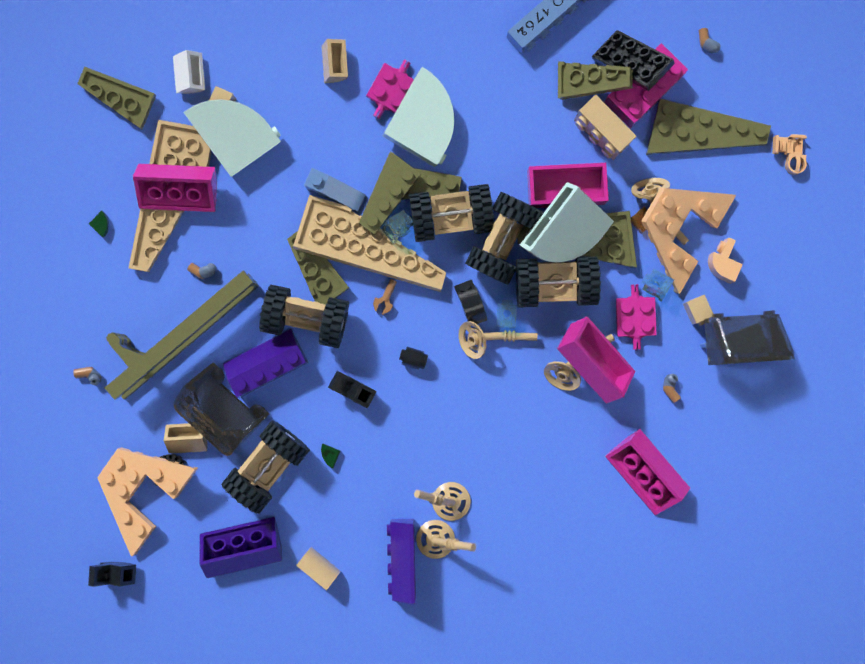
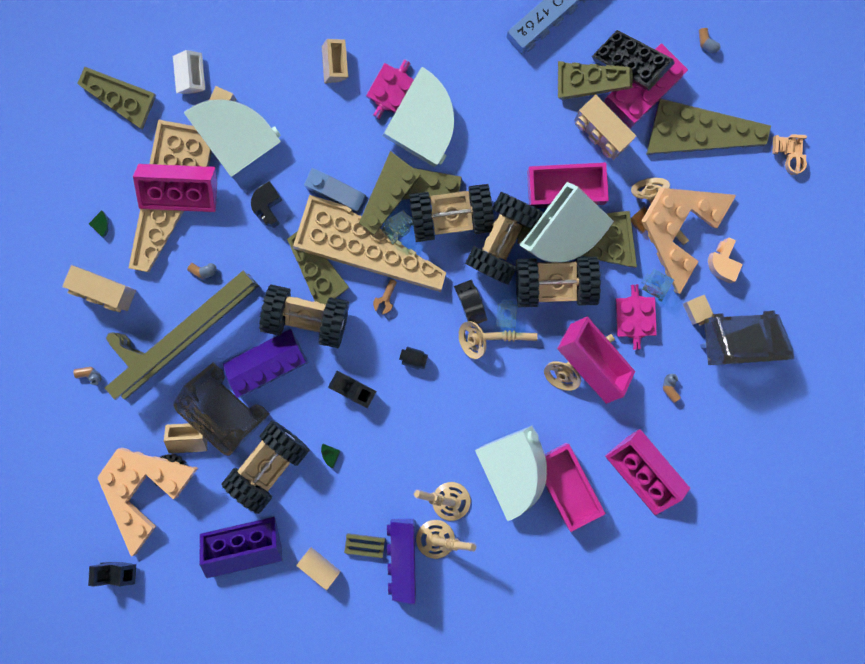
(98, 289): none -> tan brick
(263, 200): none -> black brick
(364, 553): none -> olive tile
(515, 470): none -> light aqua brick
(570, 488): none -> dark pink piece

